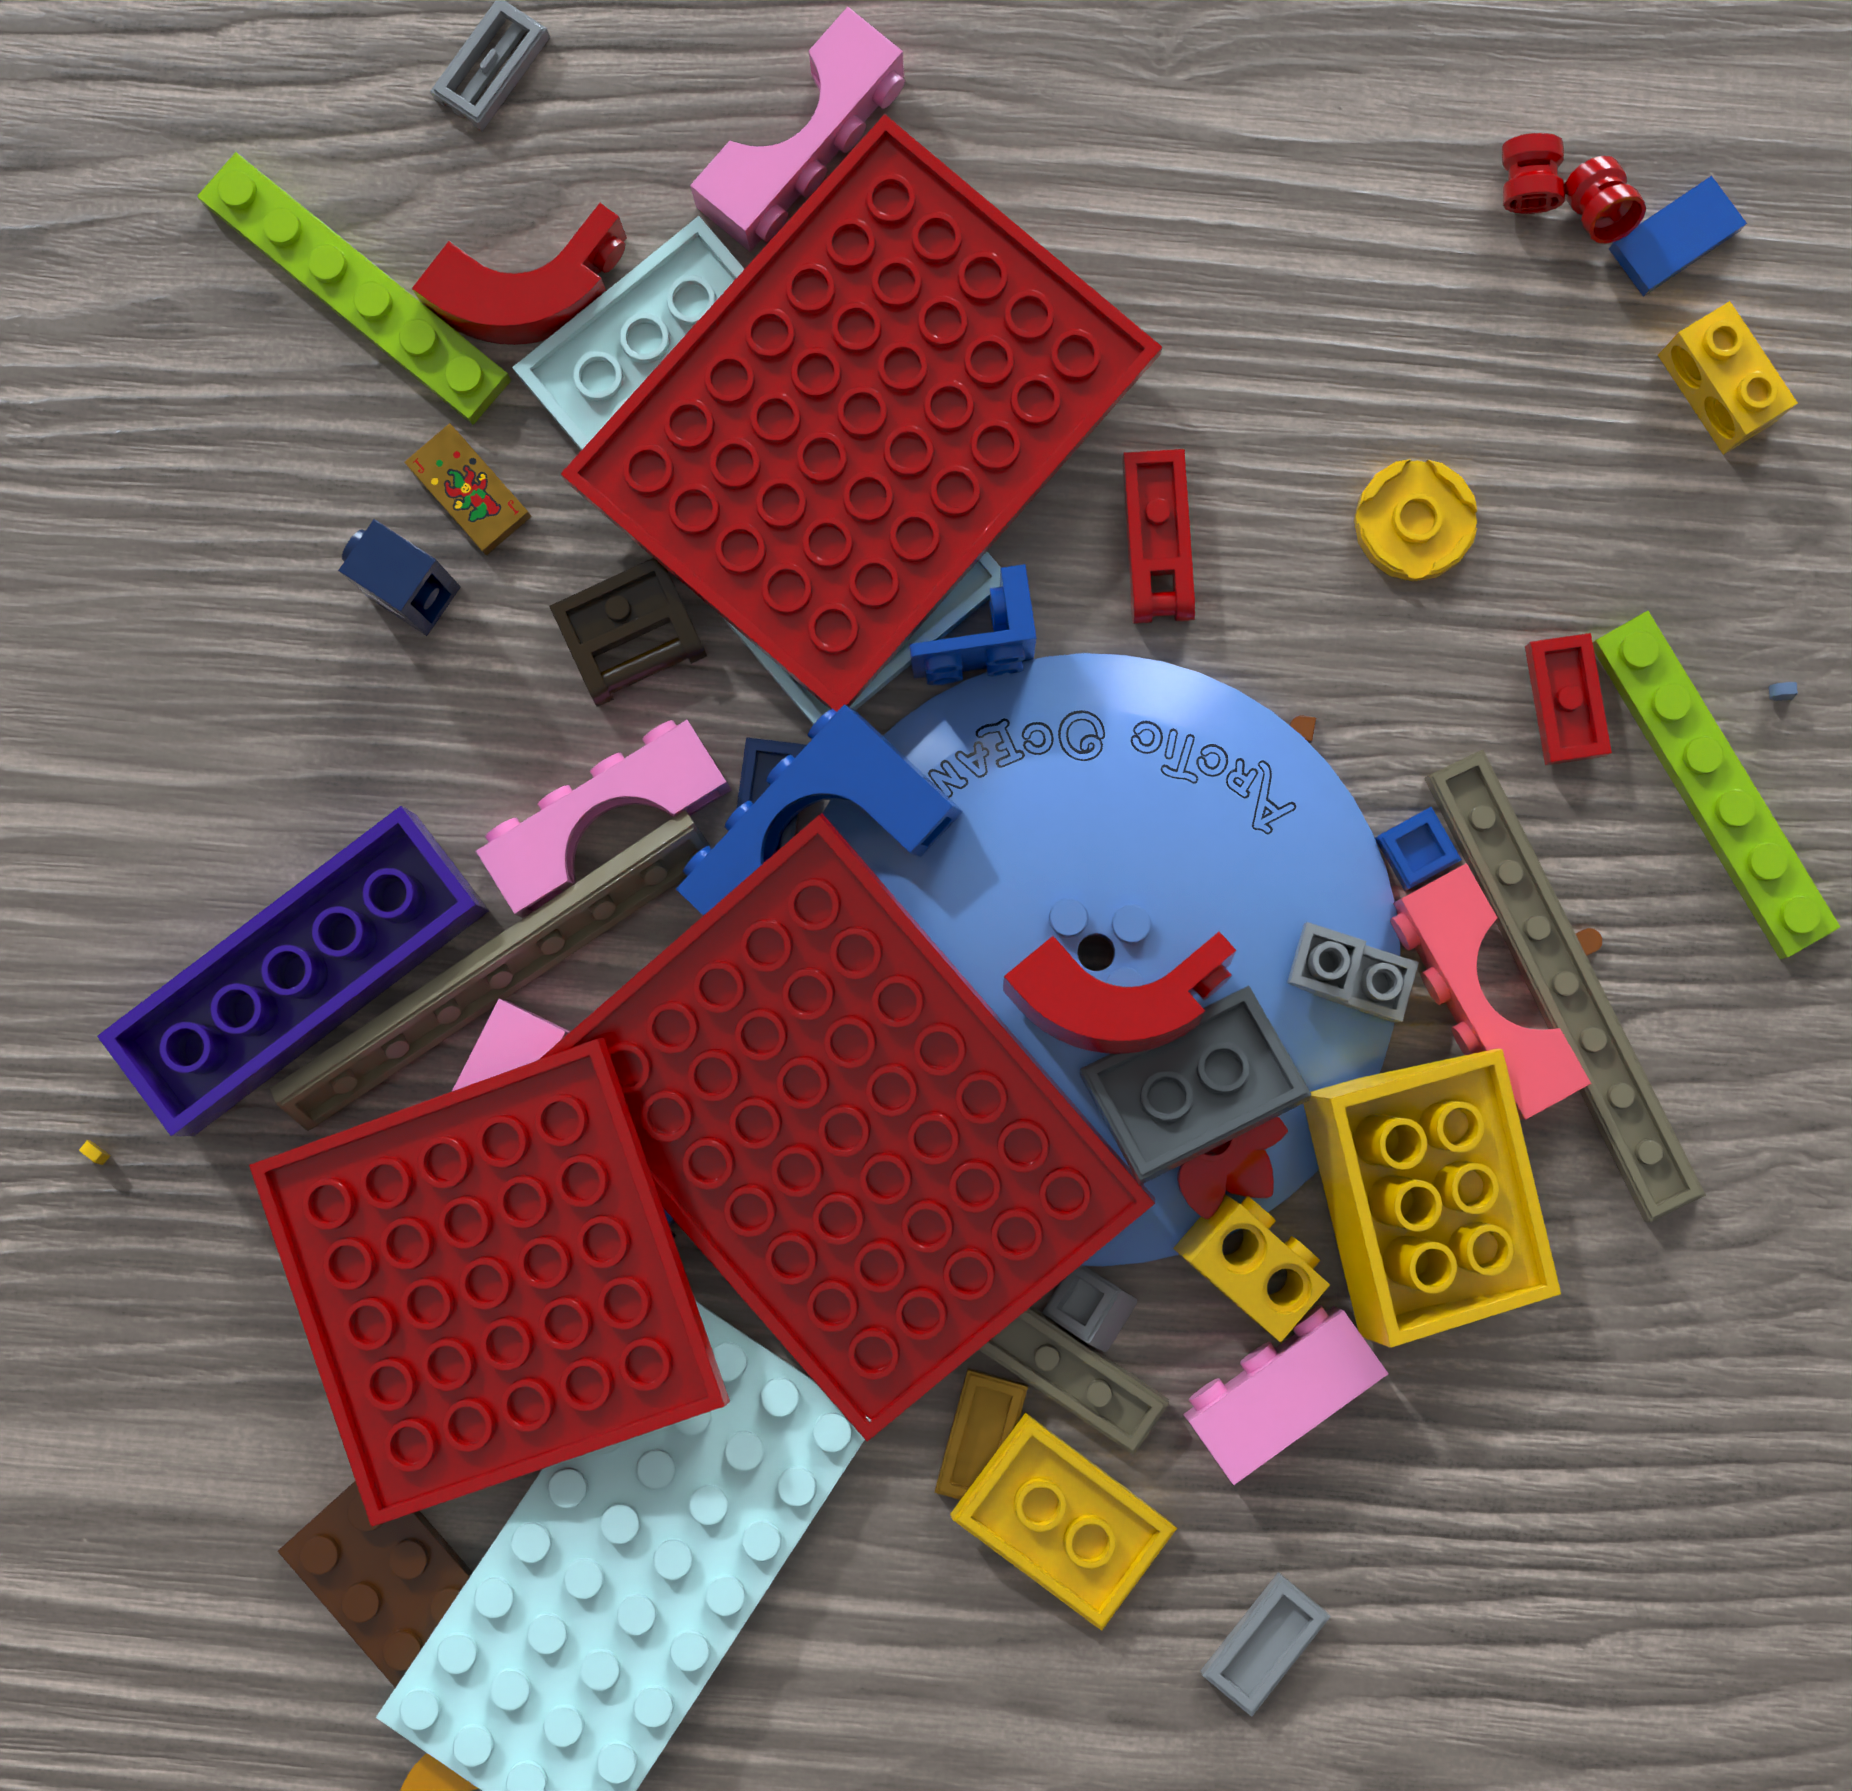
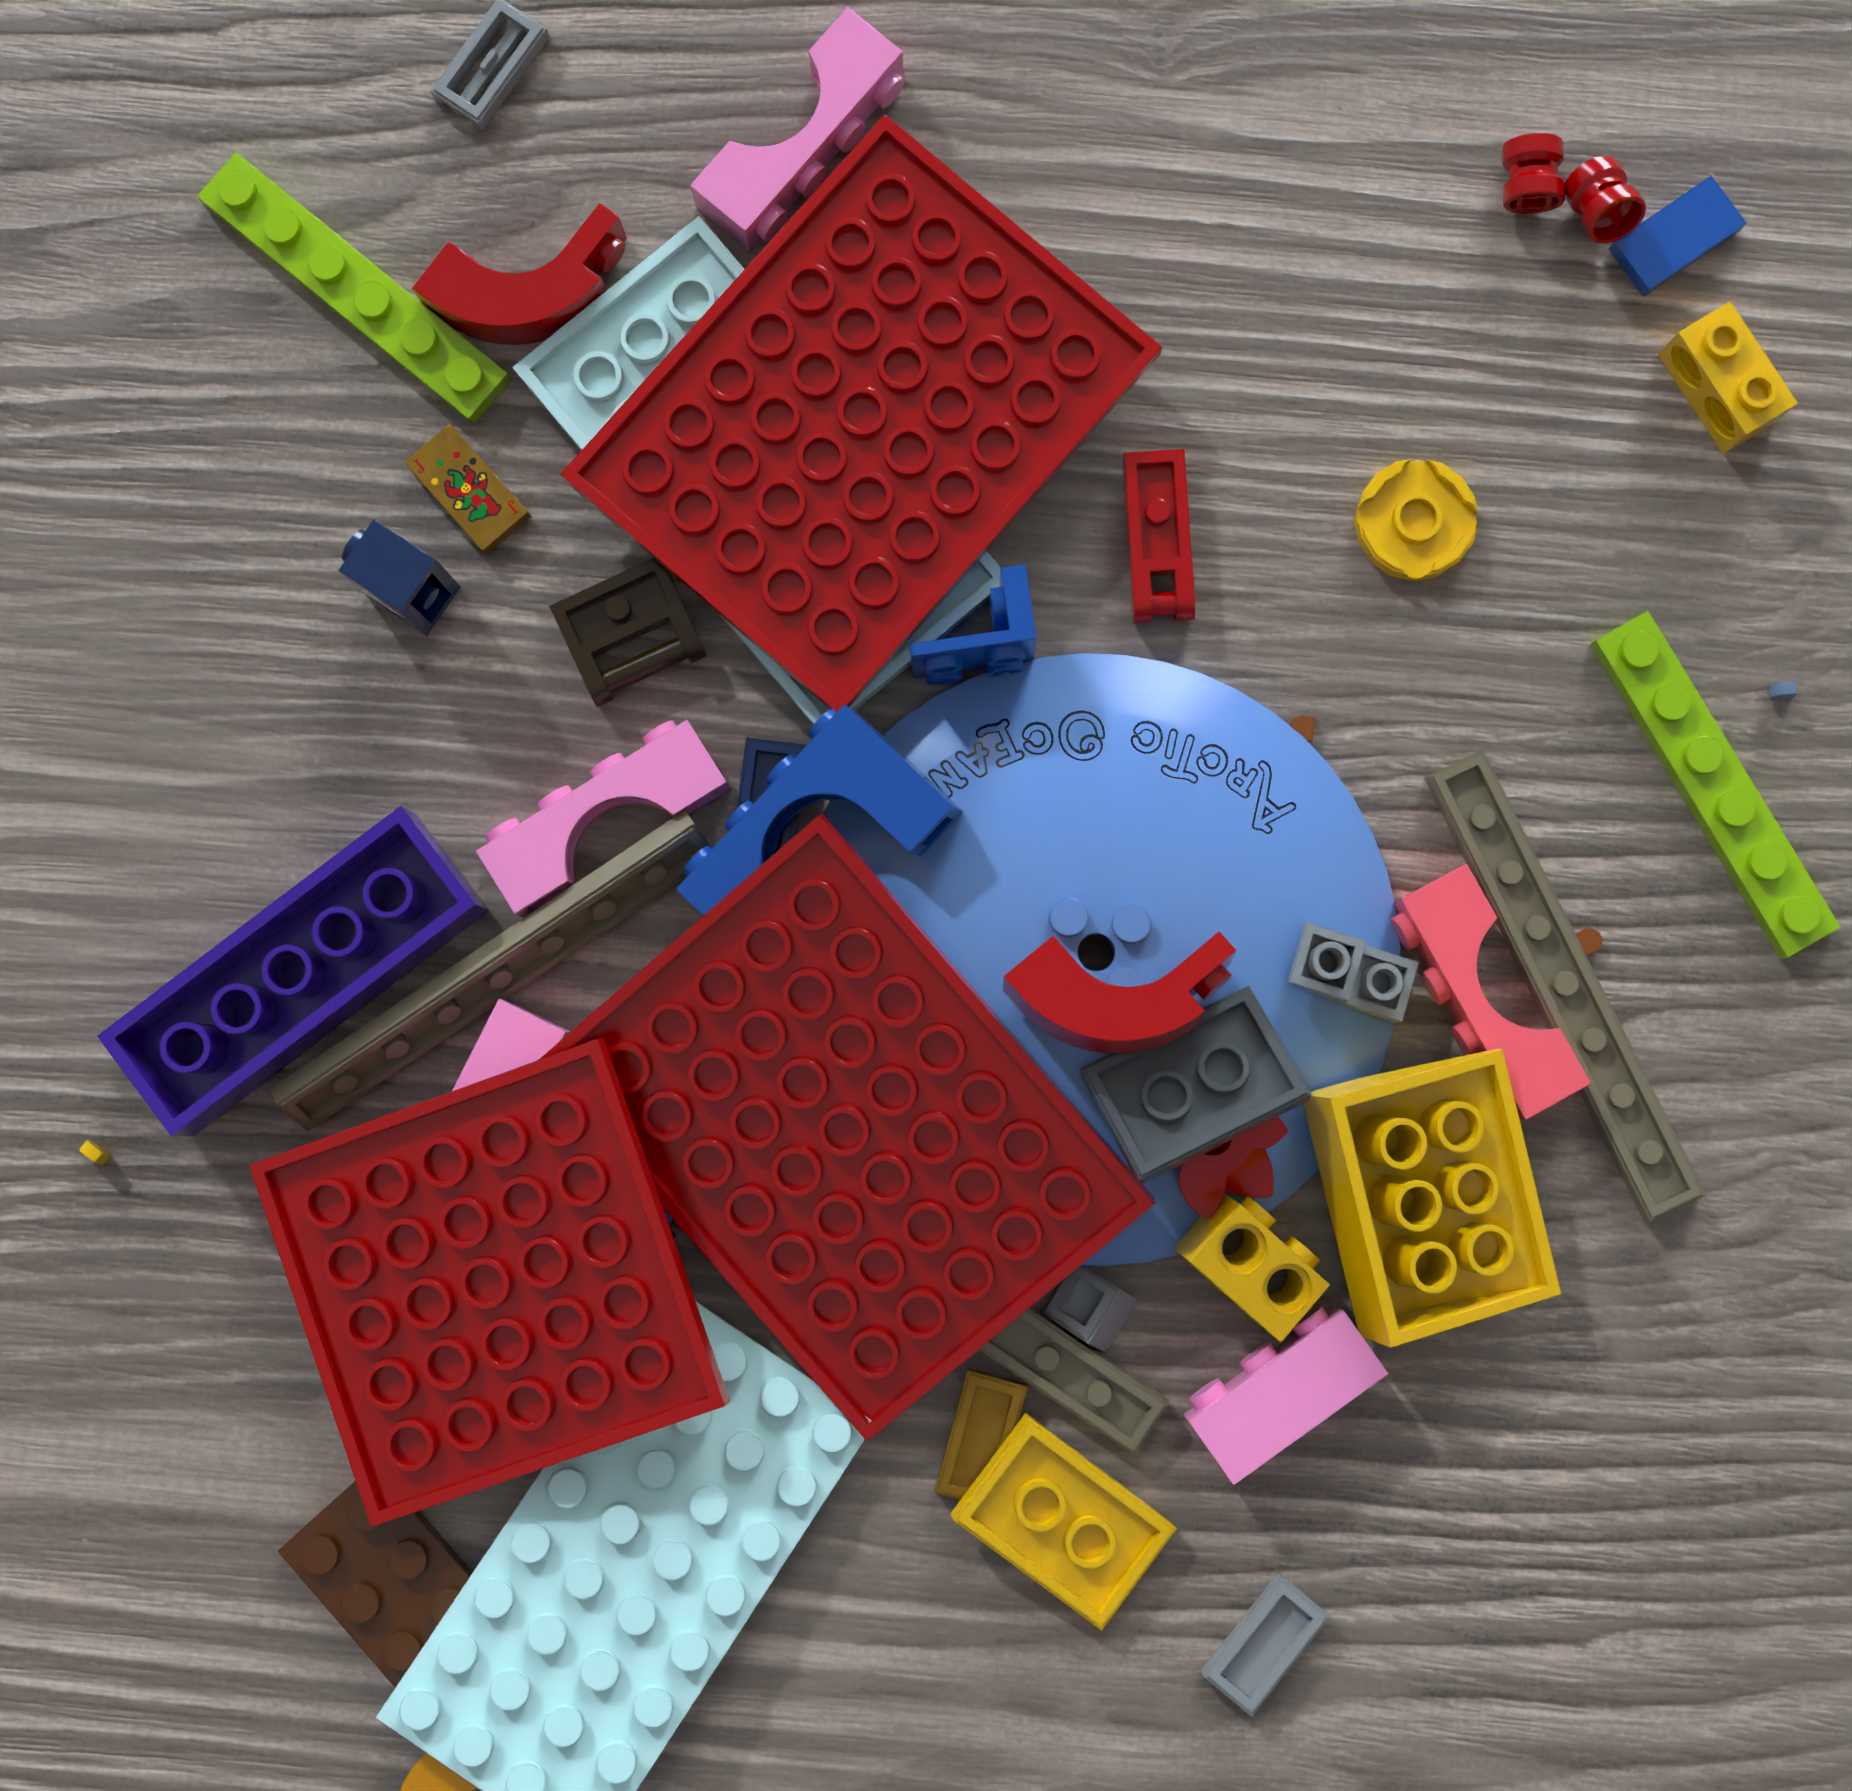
(1418, 848): blue tile -> none
(1568, 699): red plate -> none

